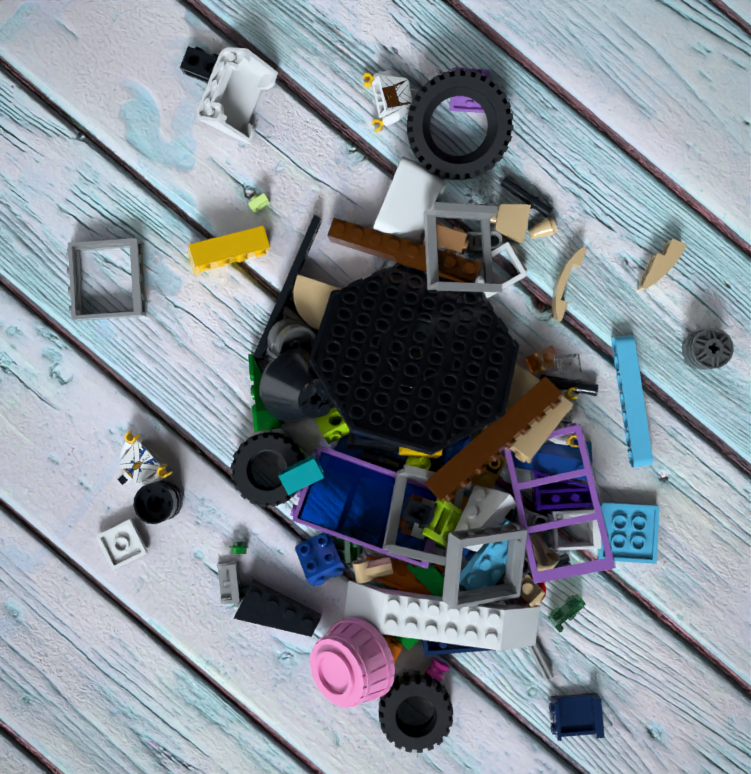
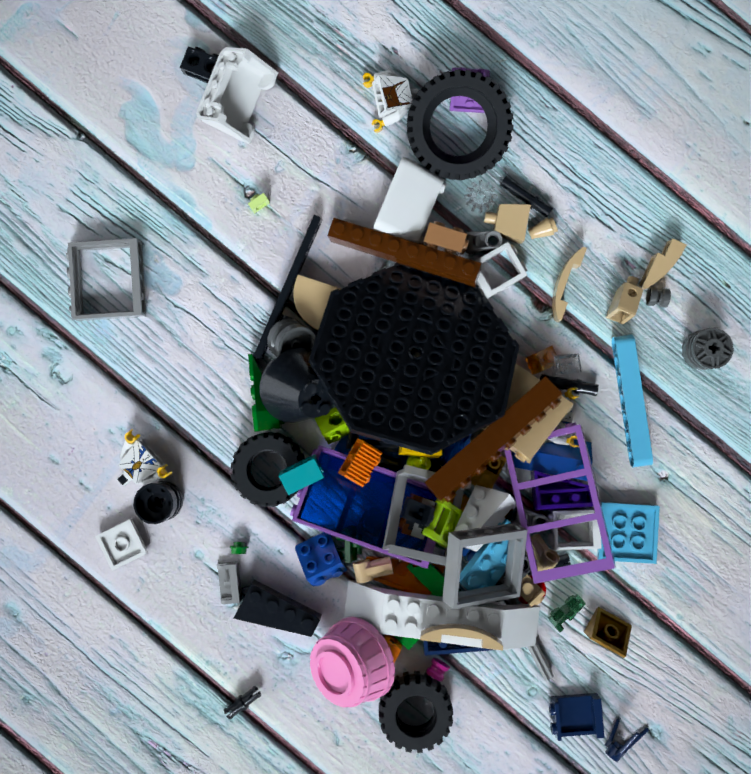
(228, 249): yellow wedge -> none
(242, 702): none -> black pin
(360, 462): none -> orange brick
(459, 211): light grey piece -> none
(461, 630): none -> tan slope
(609, 631): none -> pearl gold slope
(616, 749): none -> dark blue plant
(625, 301): none -> tan torso
(658, 297): none -> dark grey wheel

